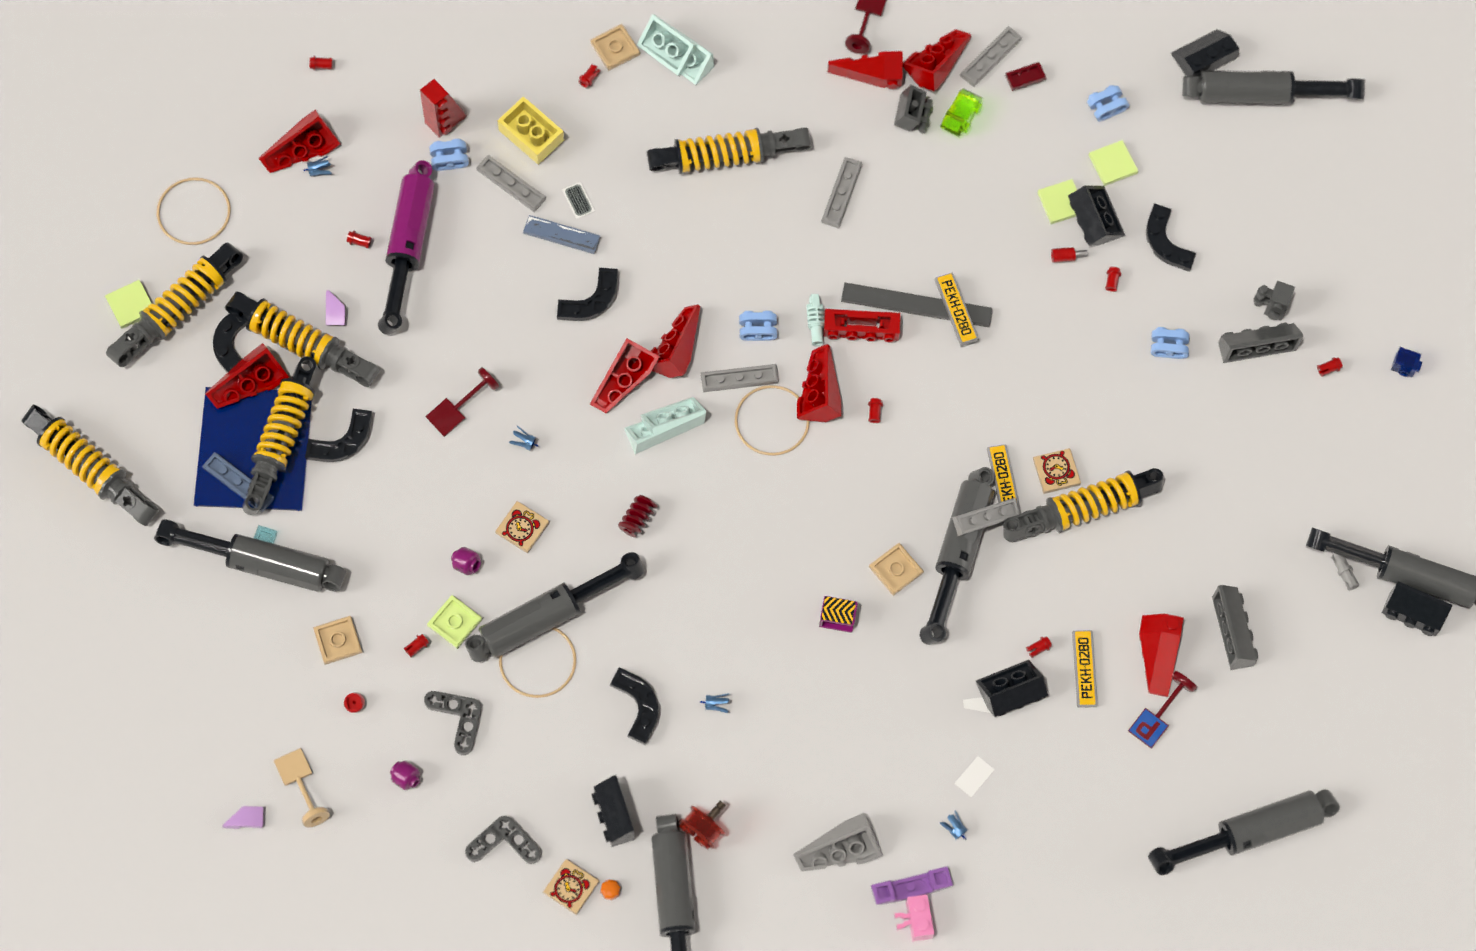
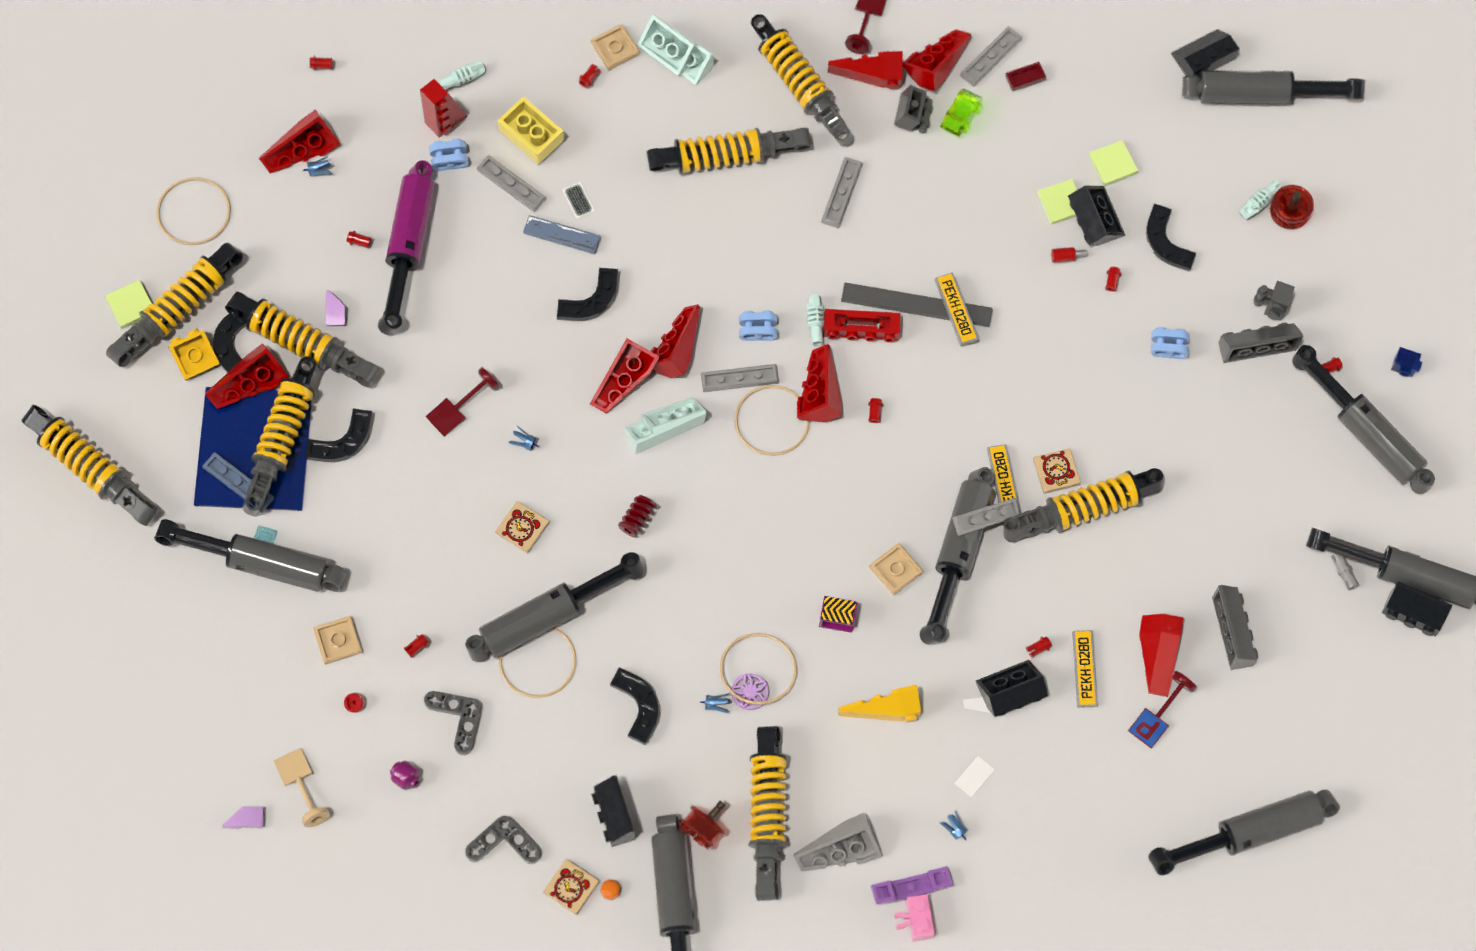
(193, 353): none -> yellow plate
(454, 621): yellowish green tile -> none
(463, 75): none -> light aqua hinge
(466, 561): magenta head -> none
(750, 691): none -> lavender wheel
(756, 702): none -> tan piece
(766, 811): none -> piece
(800, 78): none -> piece
(898, 706): none -> yellow wedge
(1107, 103): light blue brick -> none
(1259, 200): none -> light aqua hinge
(1291, 207): none -> clear red wheel
(1370, 426): none -> dark grey piece

